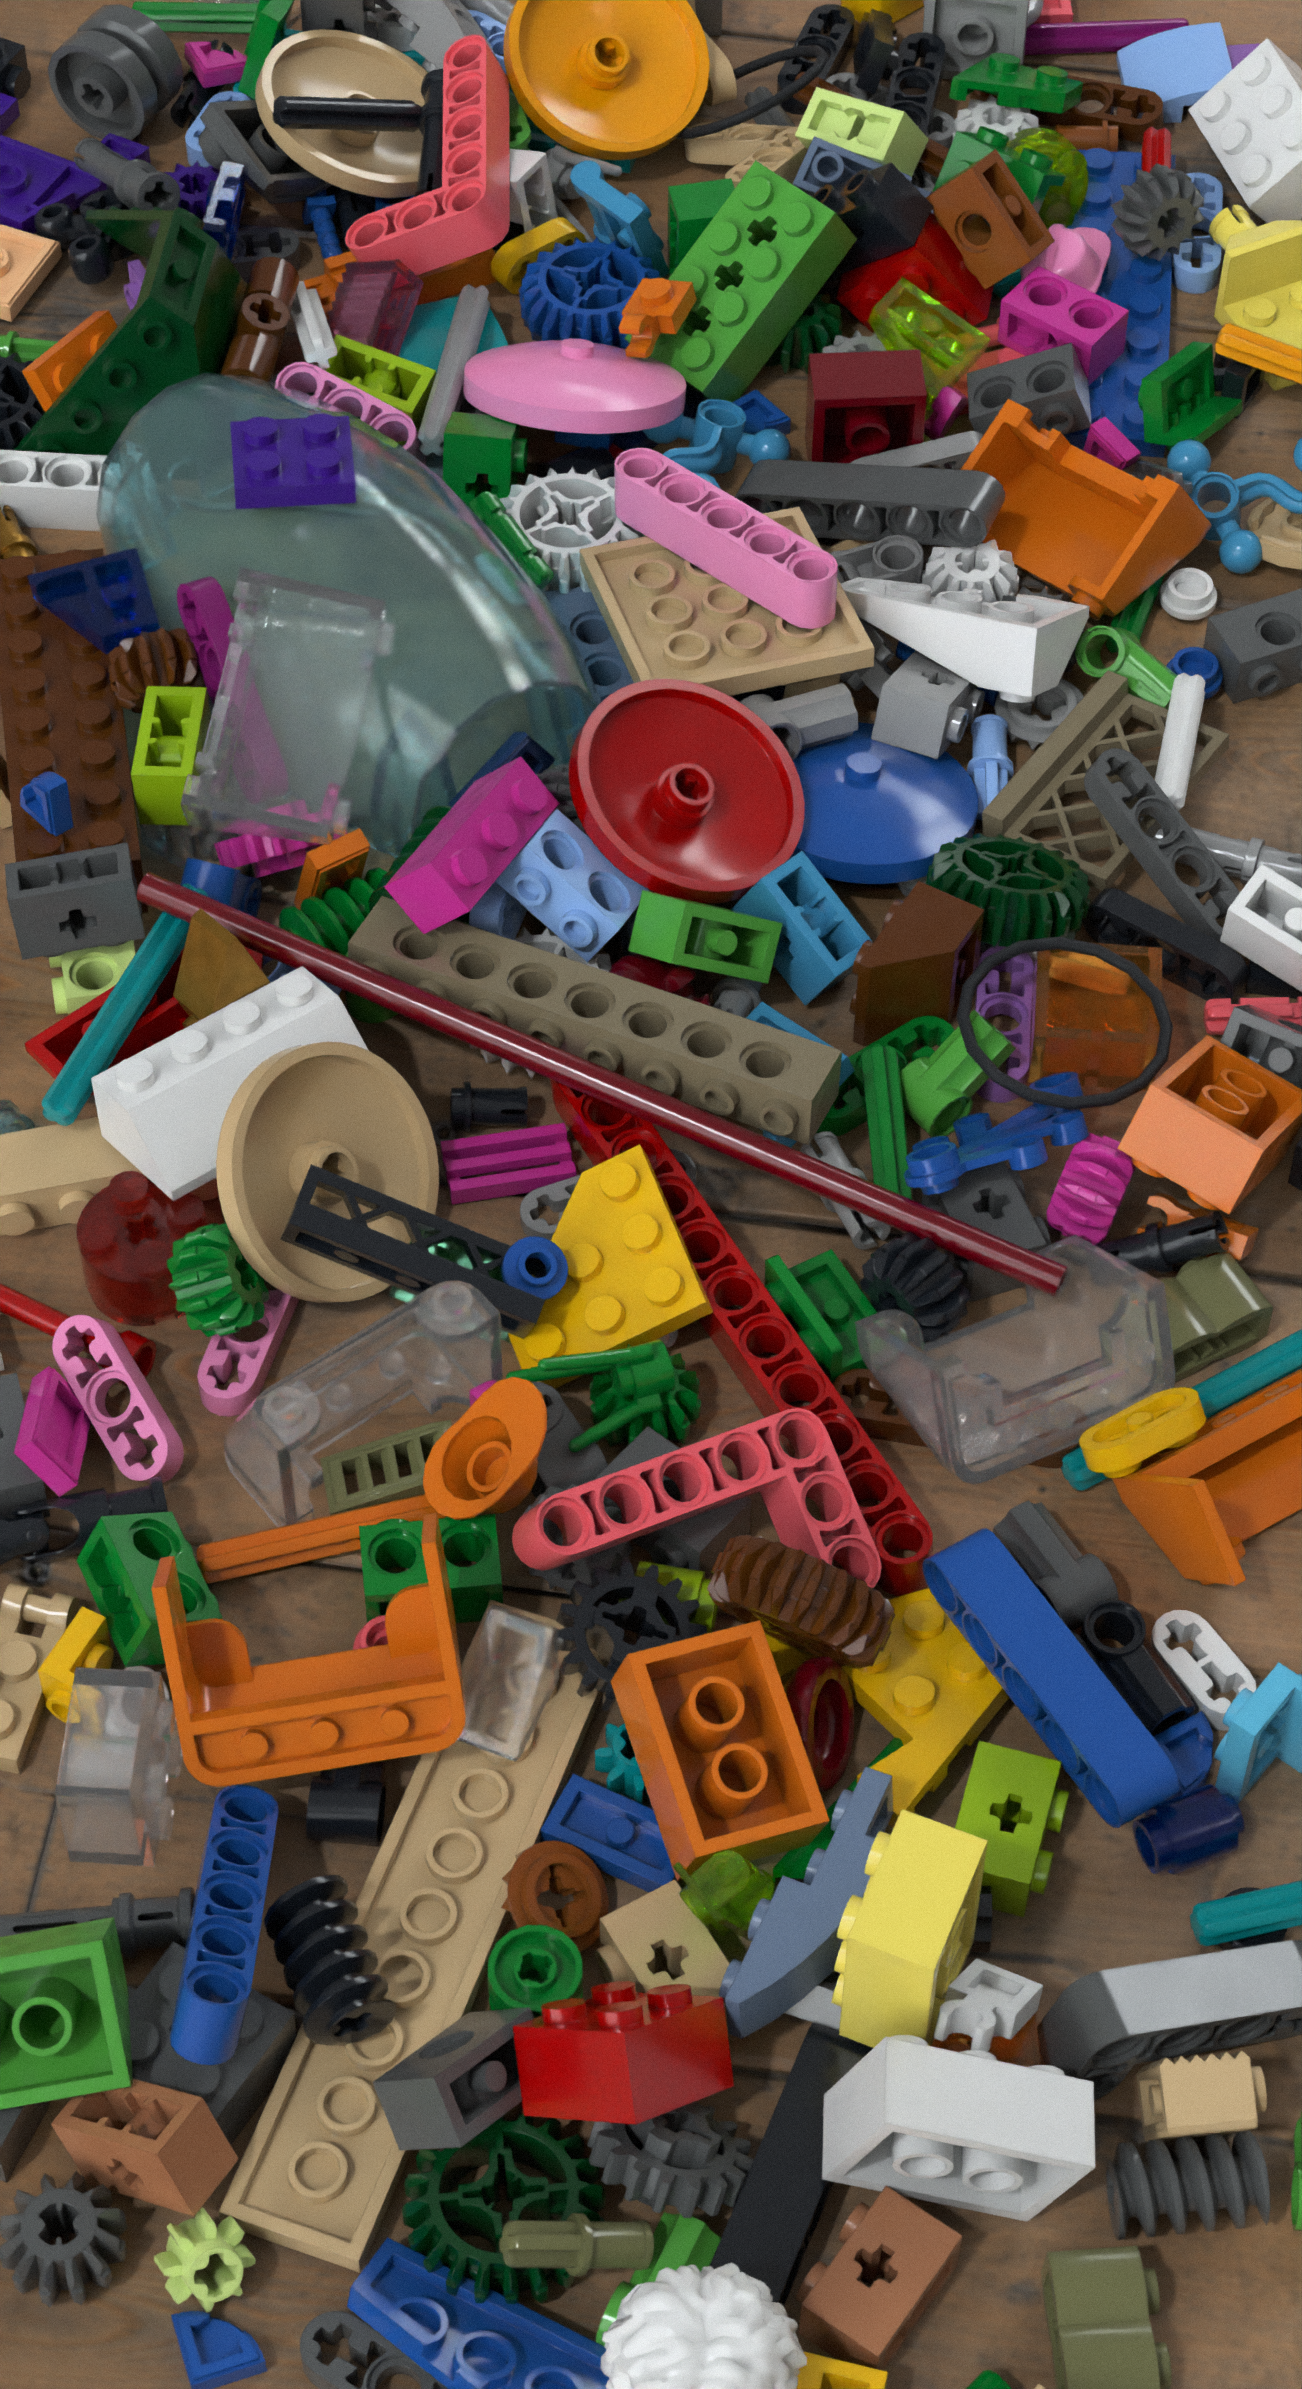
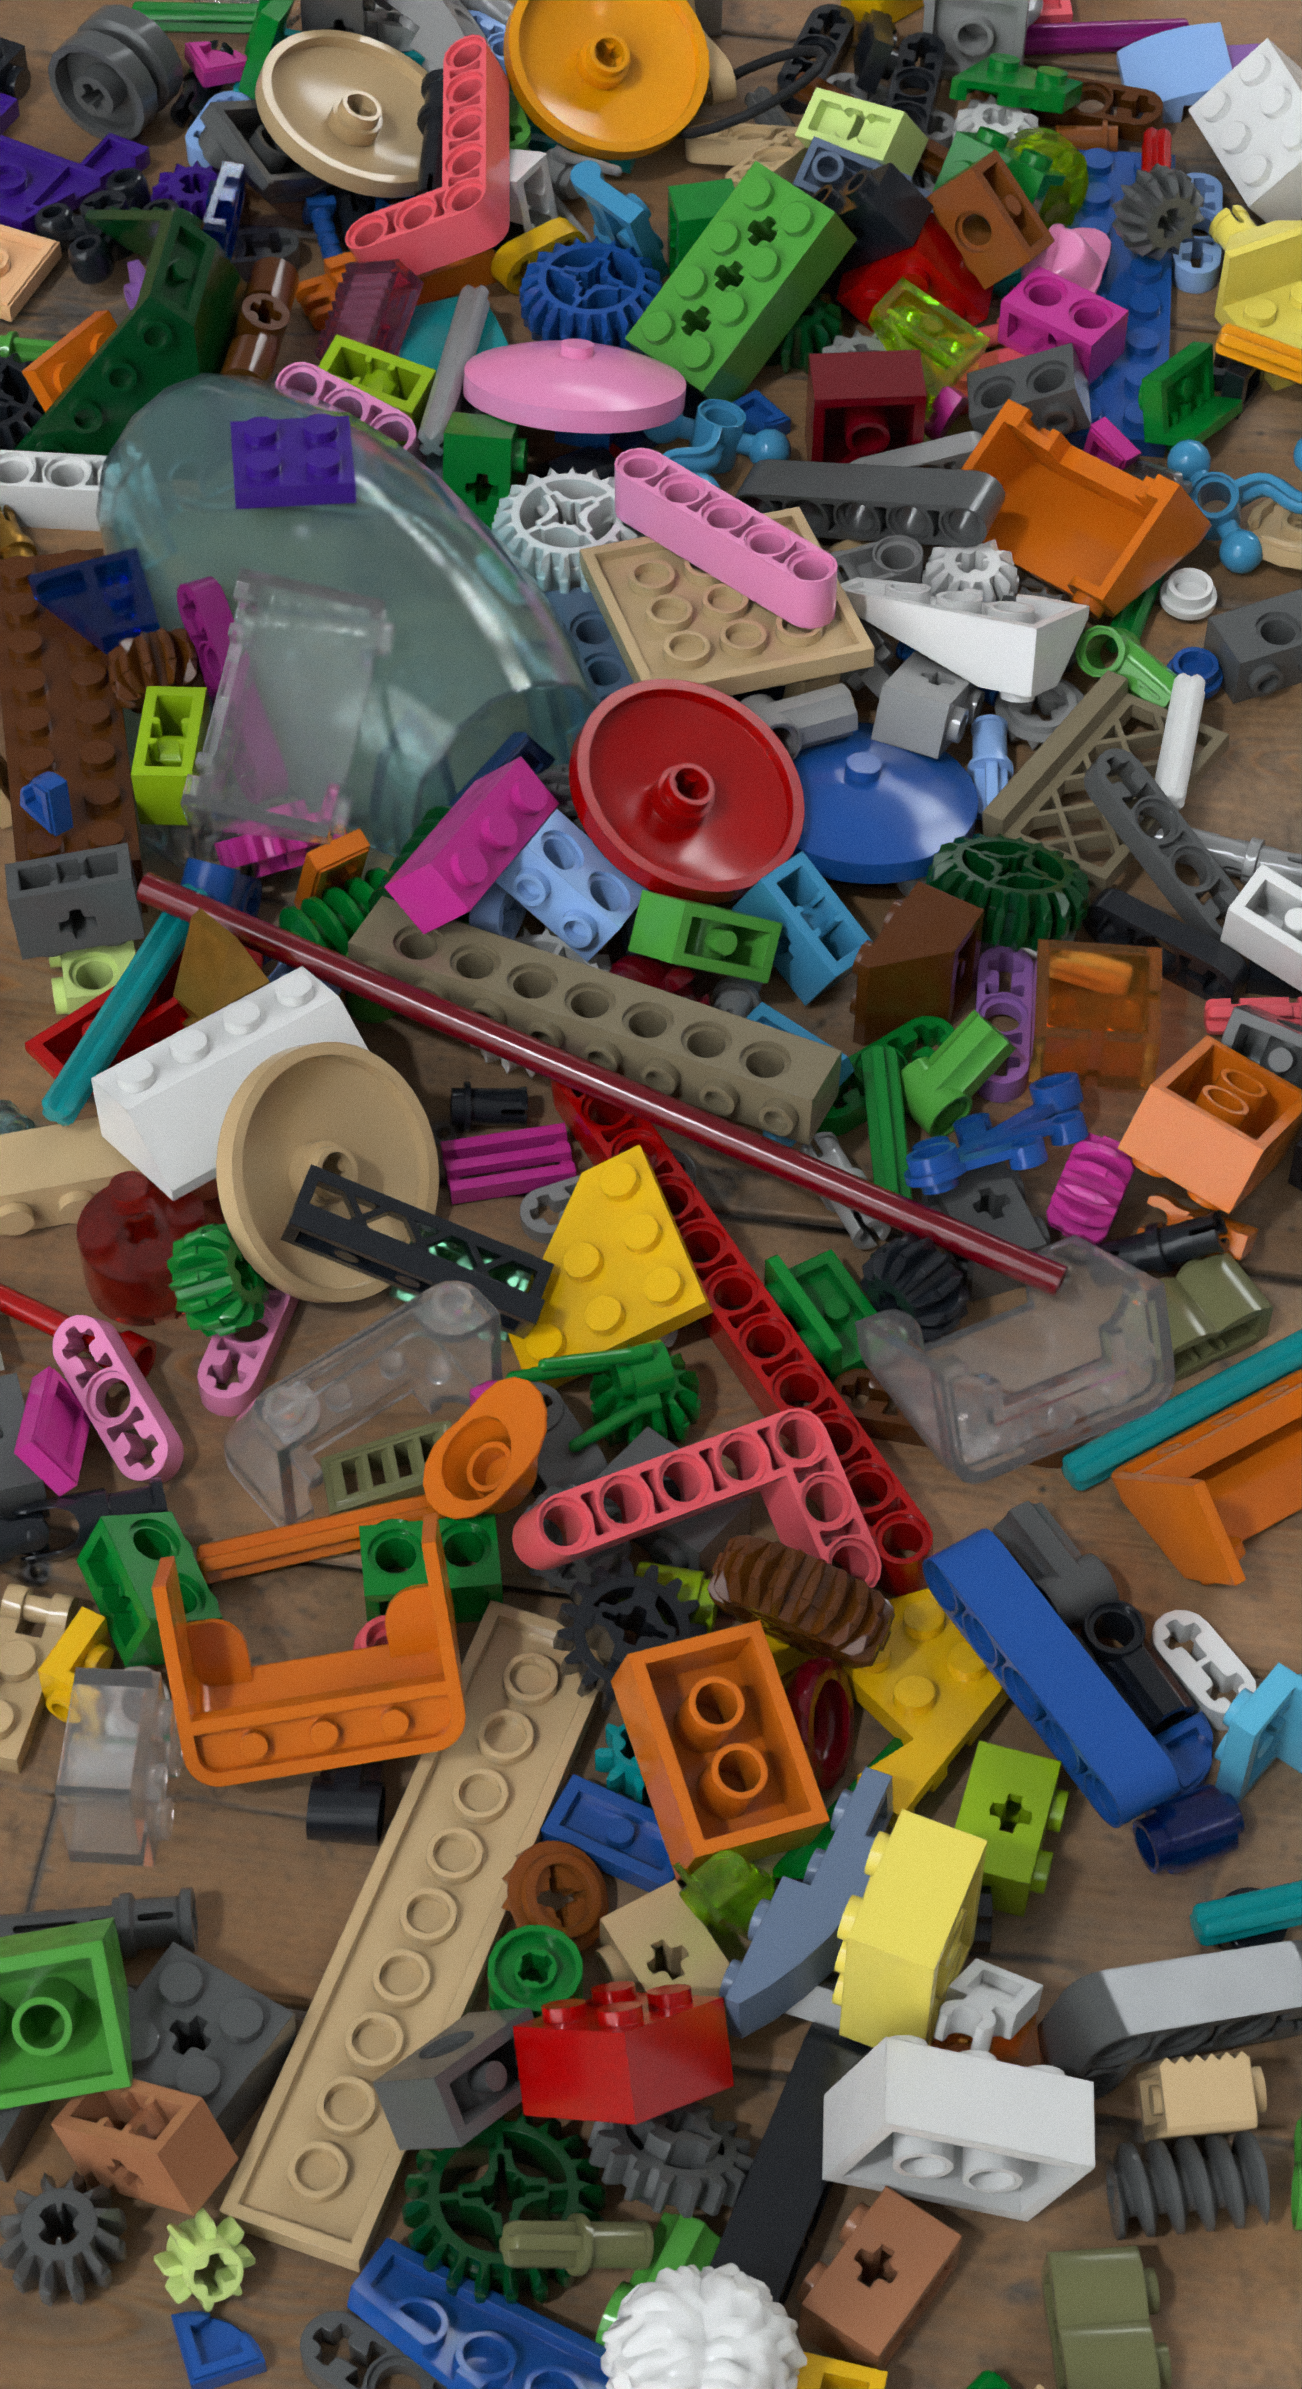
(134, 181): dark grey pin -> none
(225, 1926): blue beam -> none
(312, 327): white axle -> none
(327, 1962): black piece -> none
(346, 114): black axle -> none
(492, 513): green axle -> none
(509, 1682): clear slope -> none
(549, 1253): blue plate -> none
(655, 309): orange plate -> none
(1047, 1098): black piece -> none
(1142, 1430): yellow plate -> none

